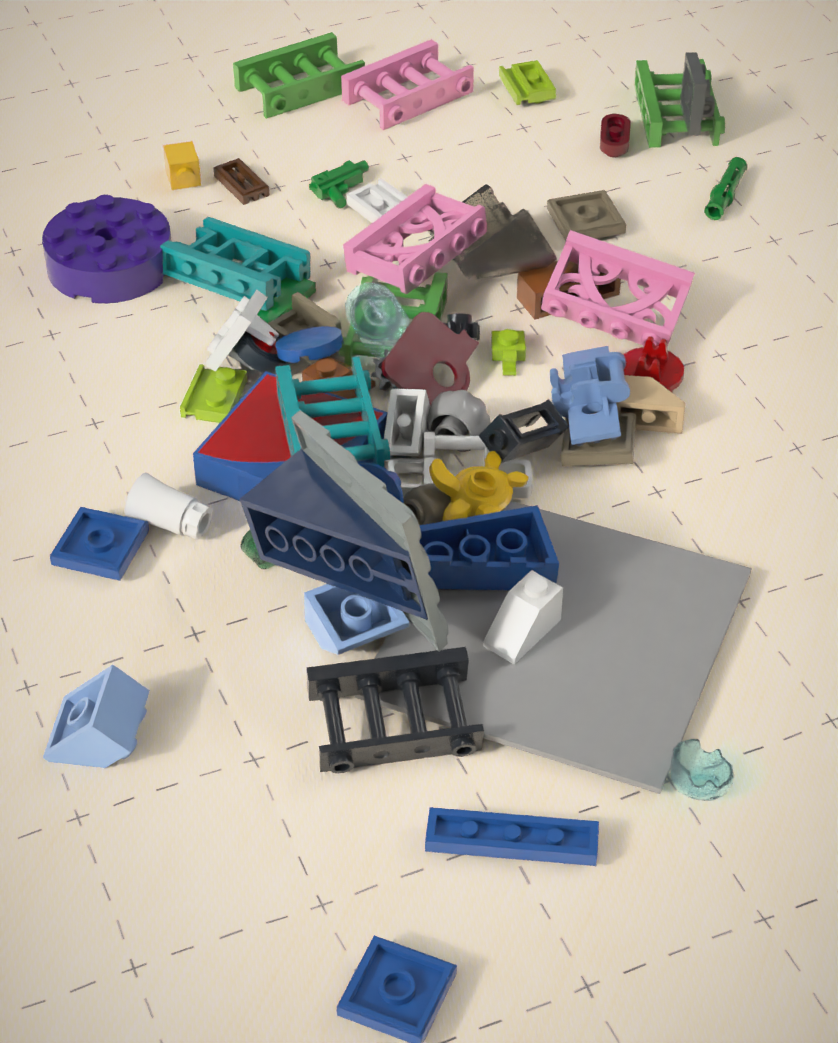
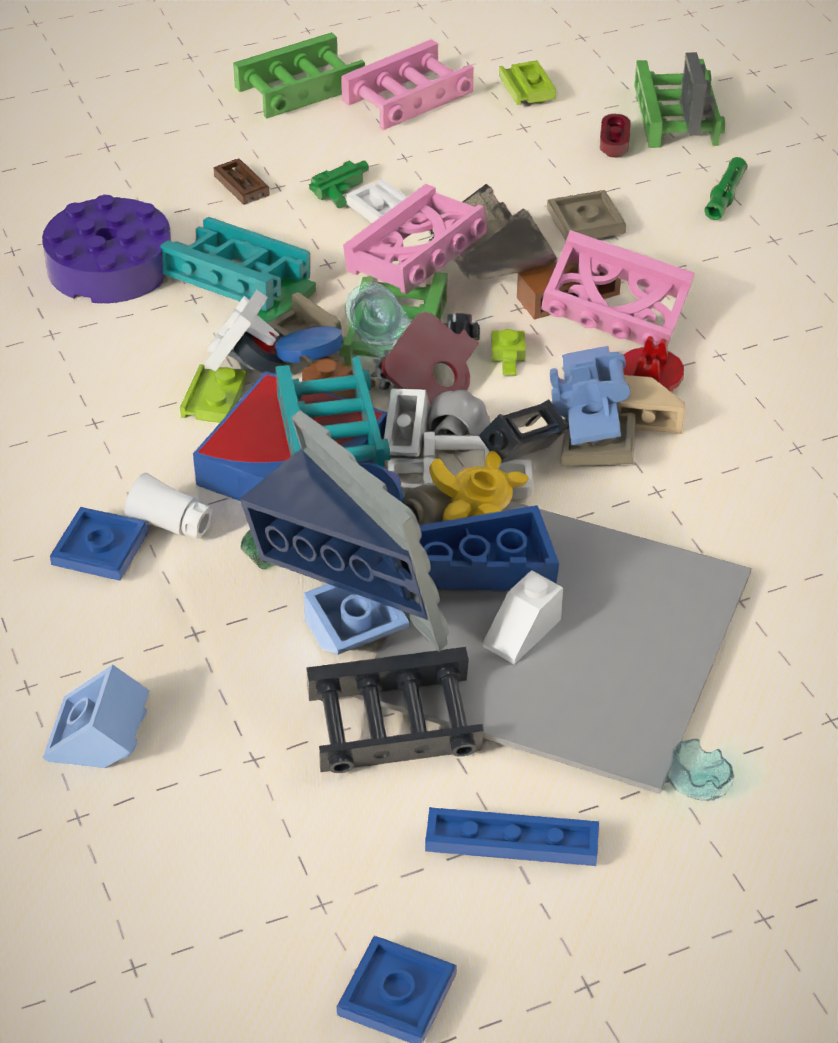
(182, 165): yellow brick -> none

